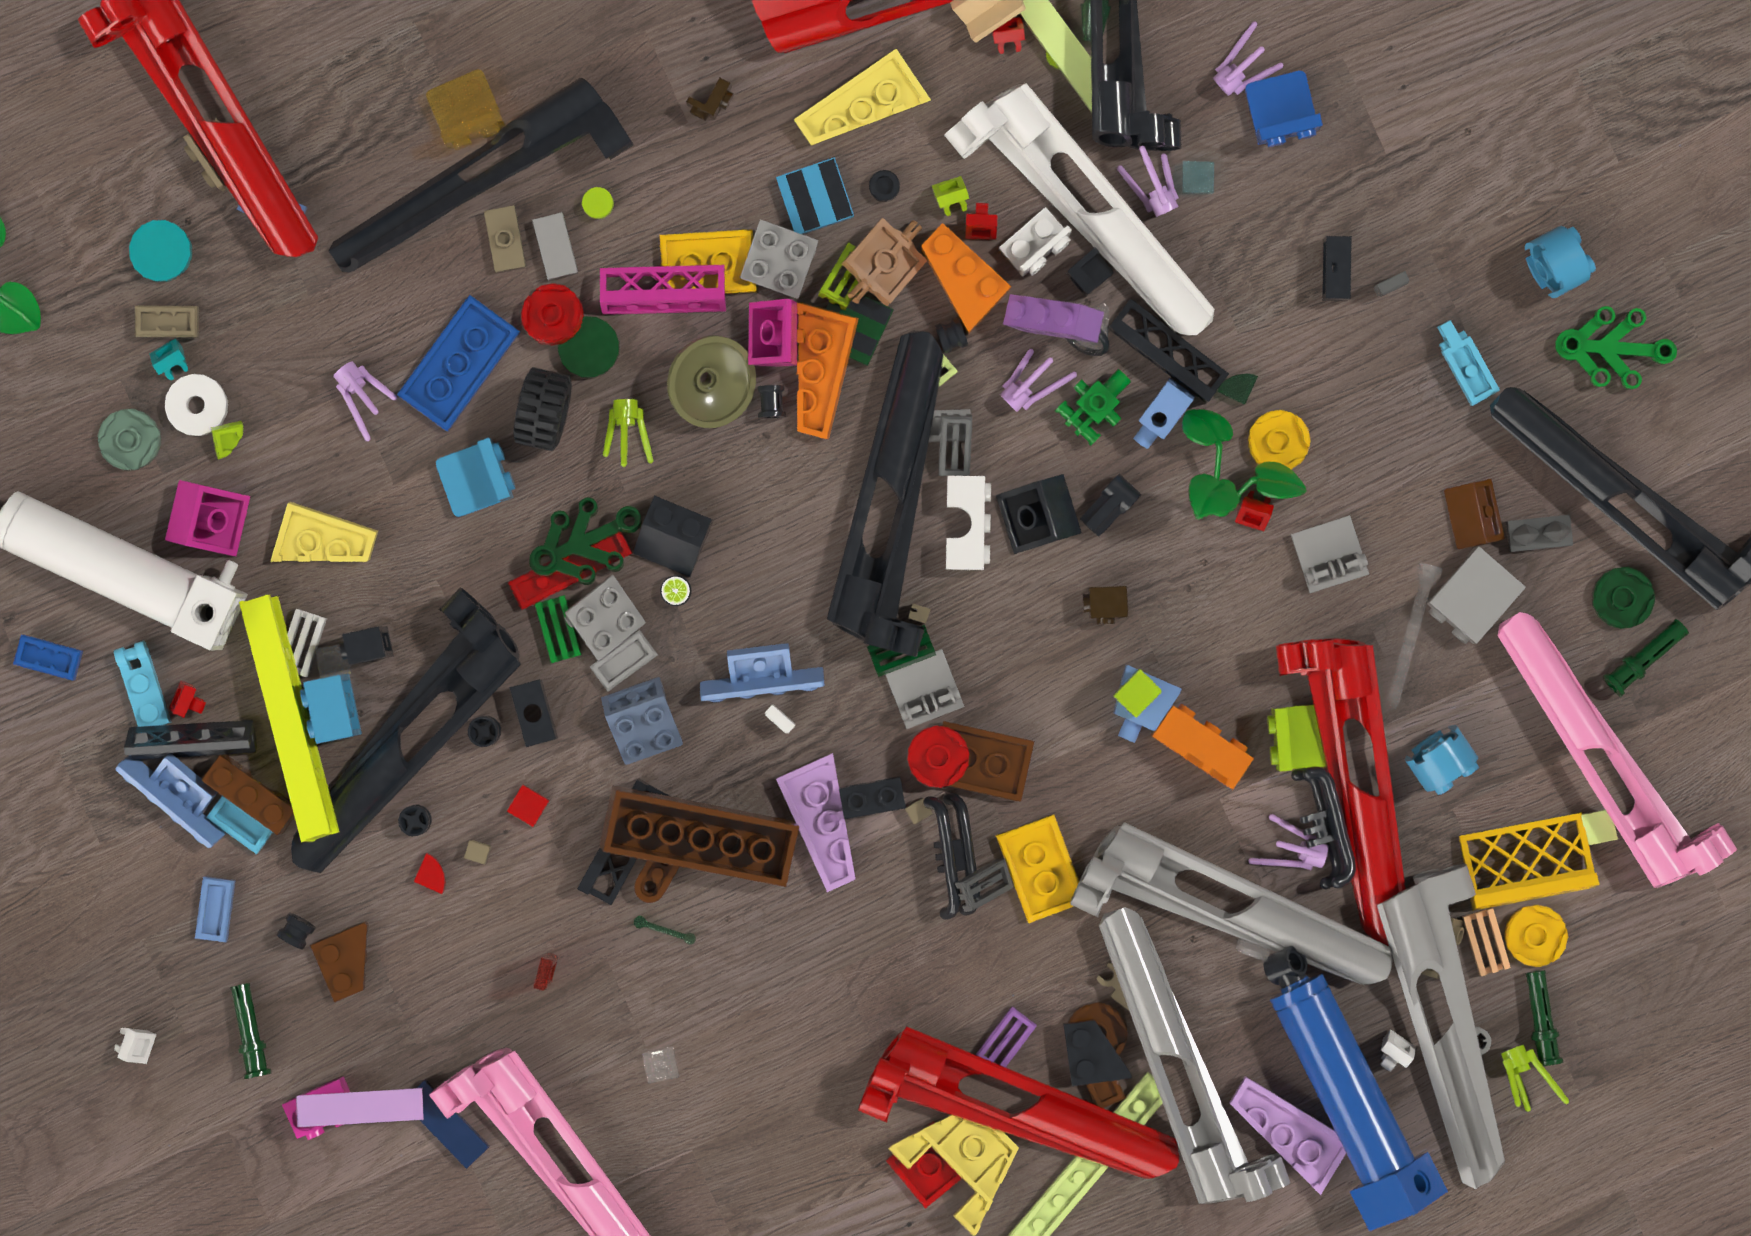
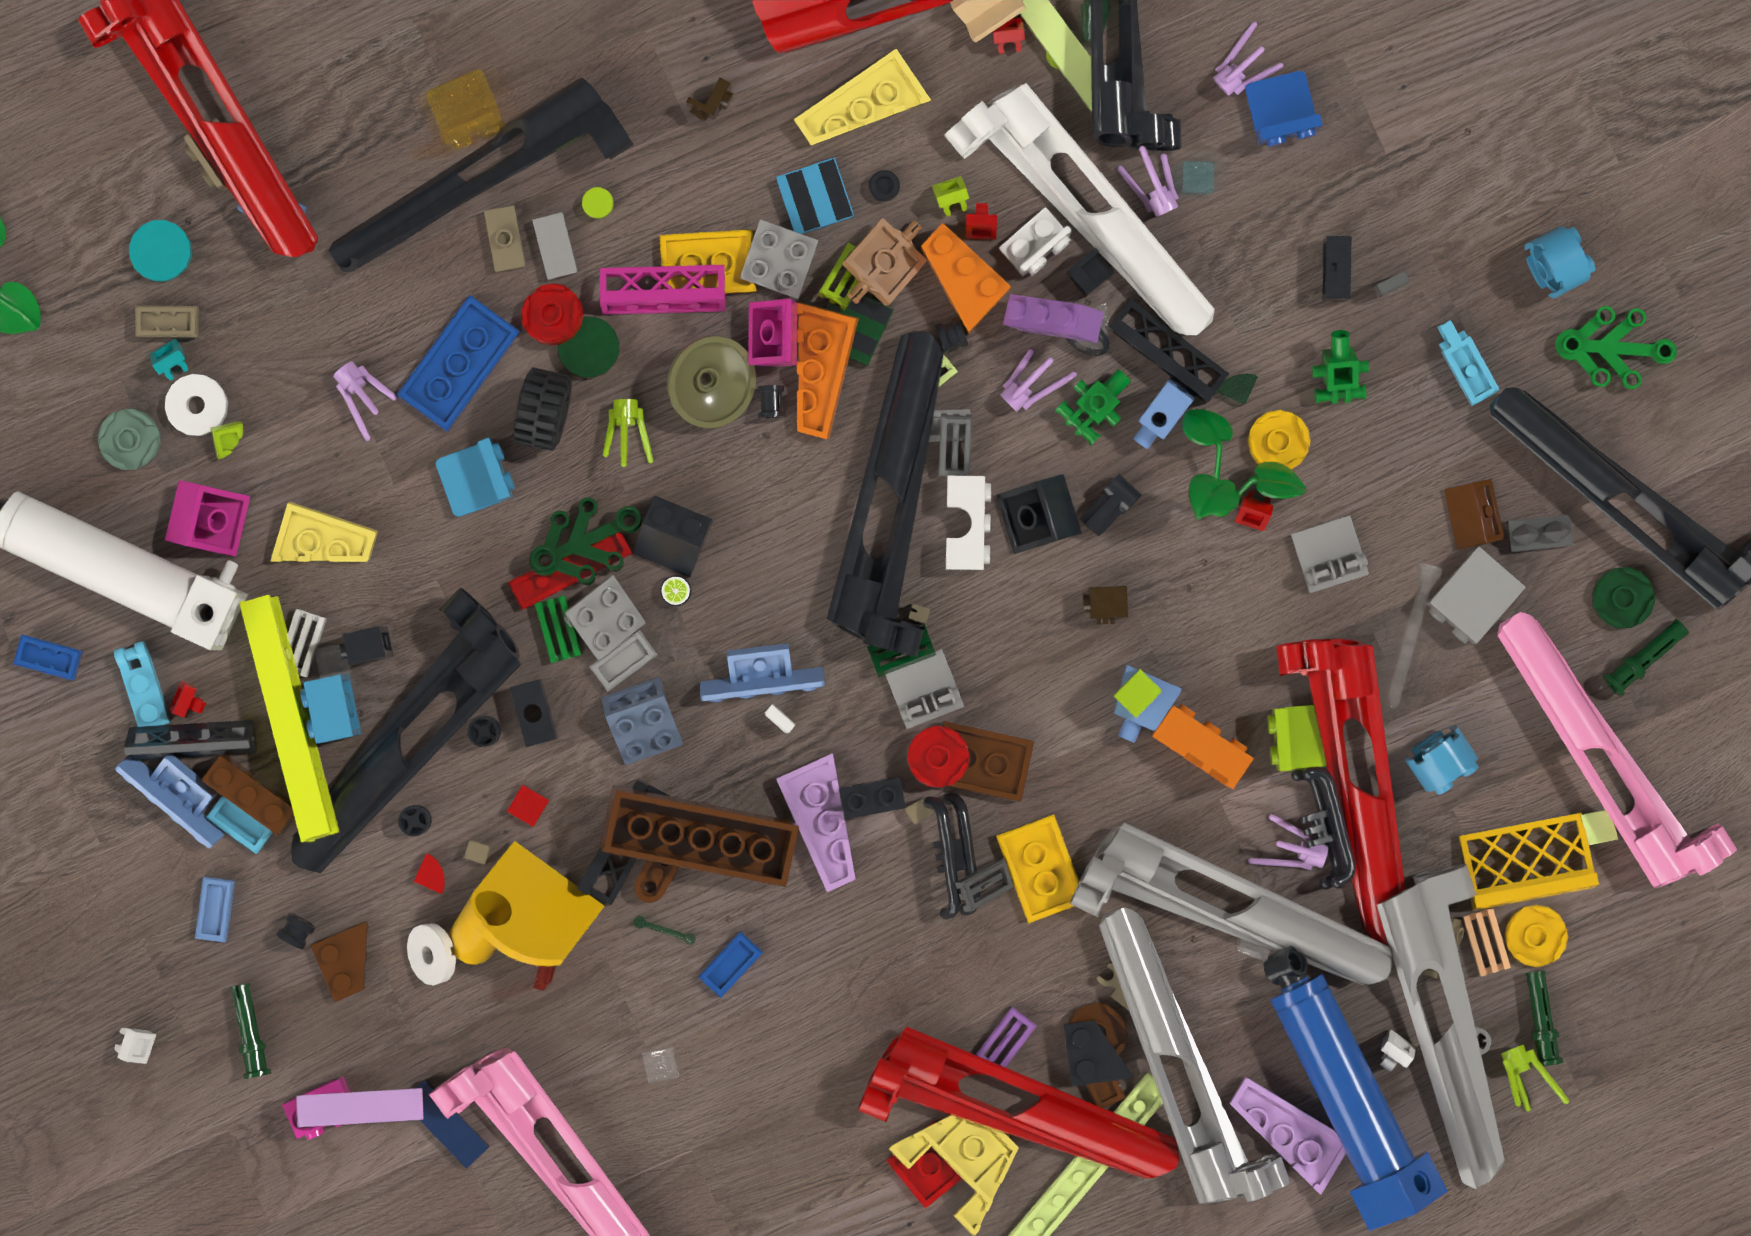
(420, 944): none -> white tile
(522, 912): none -> yellow piece
(730, 964): none -> blue tile
(1340, 371): none -> green piece

